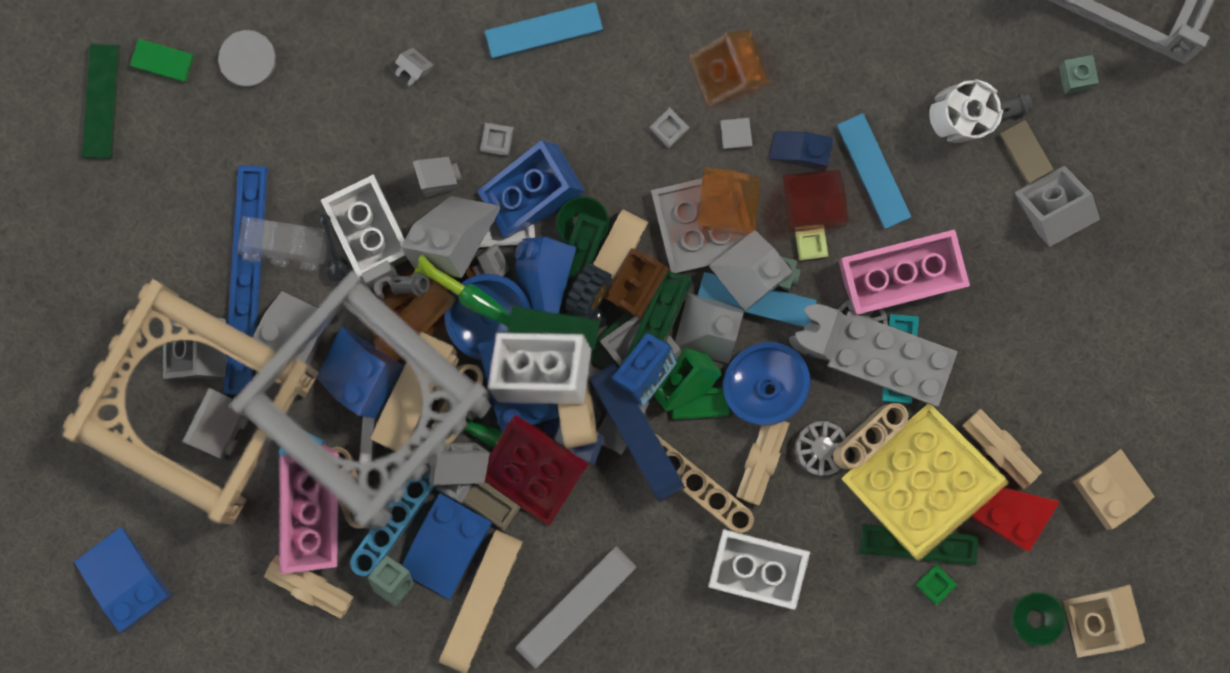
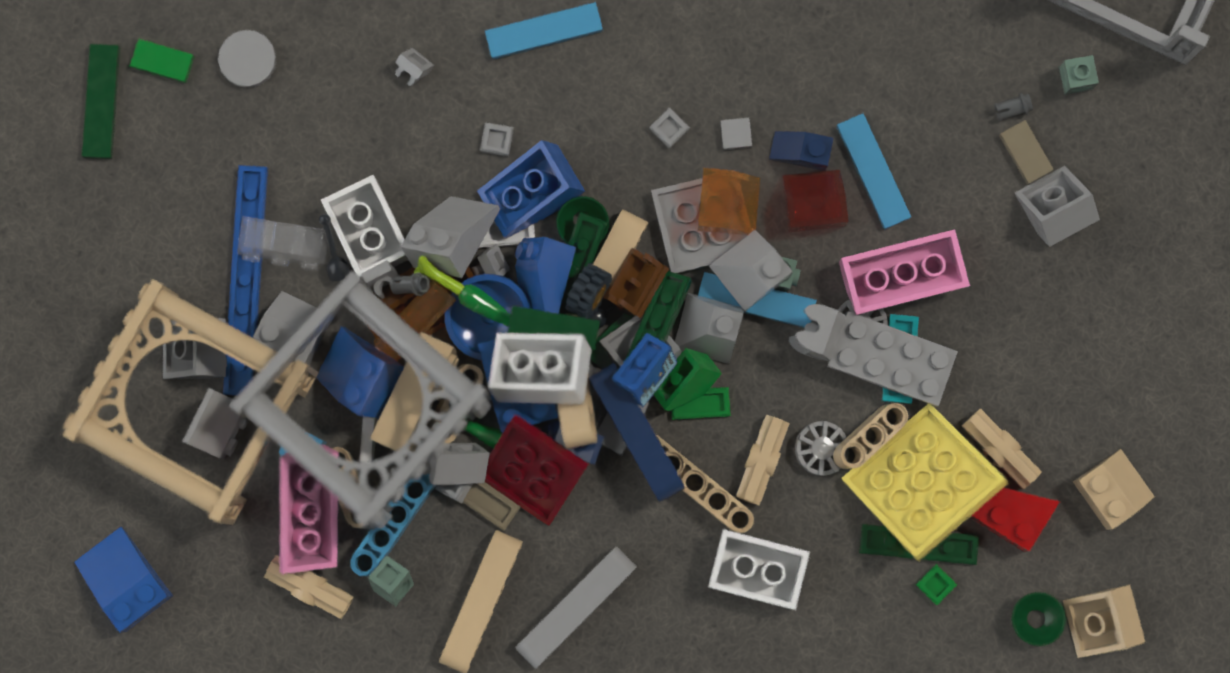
(437, 175): light grey slope -> none
(445, 546): blue slope -> none
(729, 67): clear orange slope -> none
(762, 368): blue dish -> none
(811, 244): yellowish green tile -> none
(966, 111): white cylinder -> none

